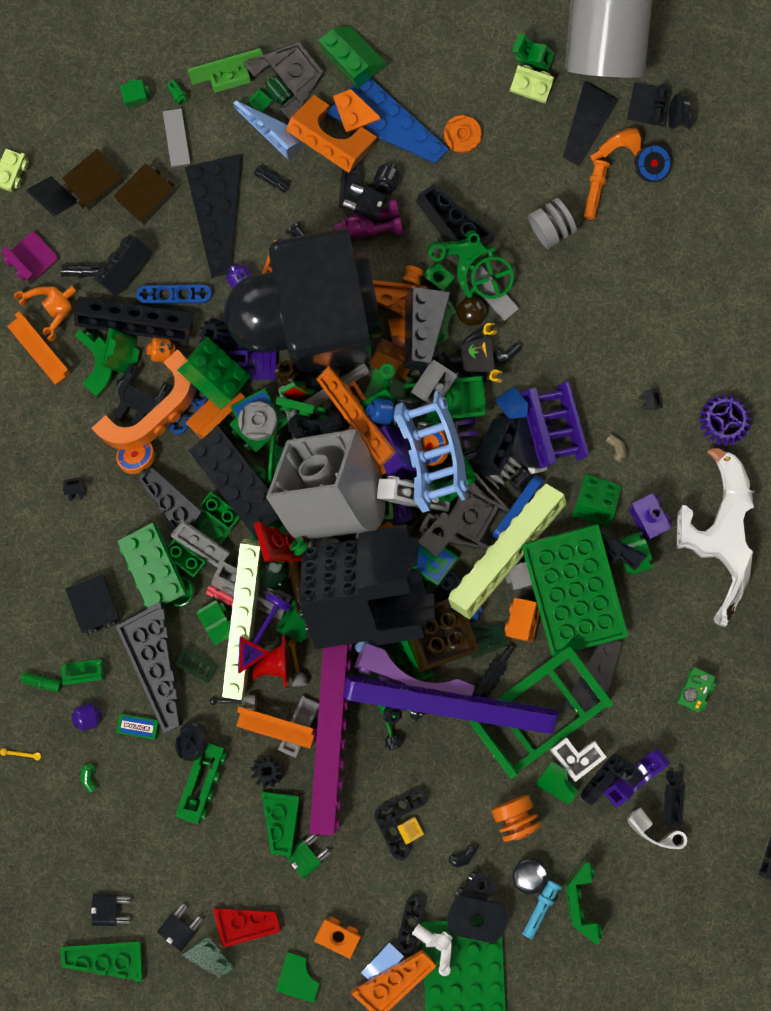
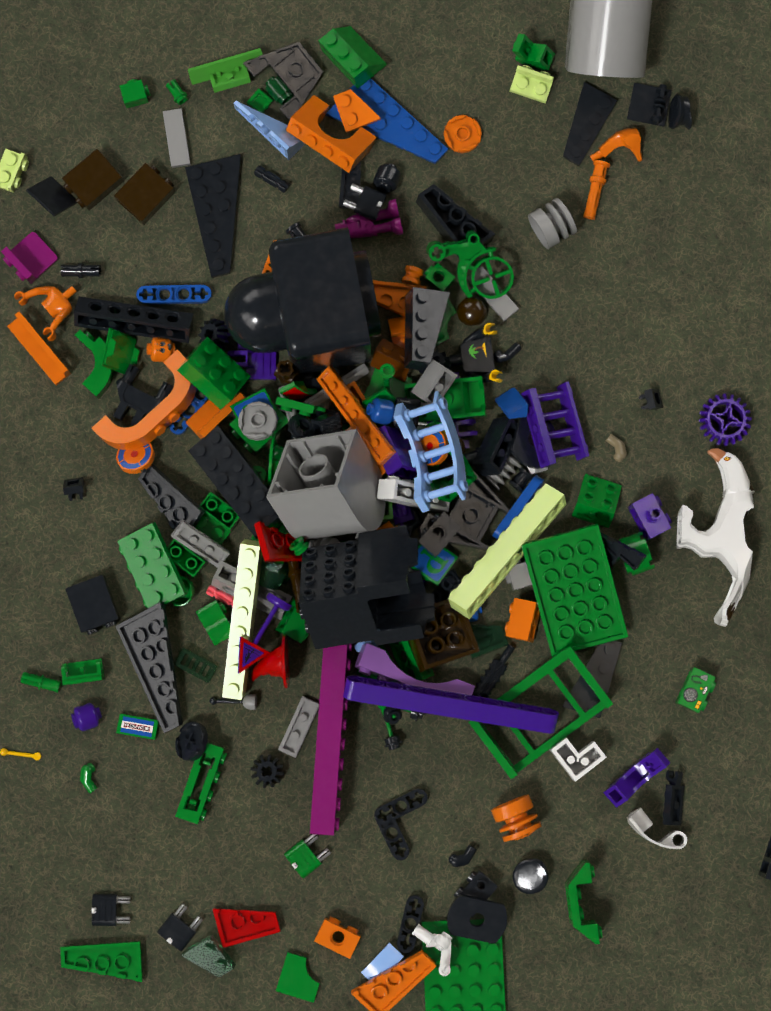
(122, 265): black brick -> none
(237, 274): dark purple head -> none
(276, 728): orange fence -> none
(281, 820): green wing -> none
(298, 678): hinge -> none
(410, 830): yellow tile -> none
(545, 899): medium azure pin -> none
(555, 782): green tile -> none
(614, 767): black beam -> none
(653, 163): tile -> none

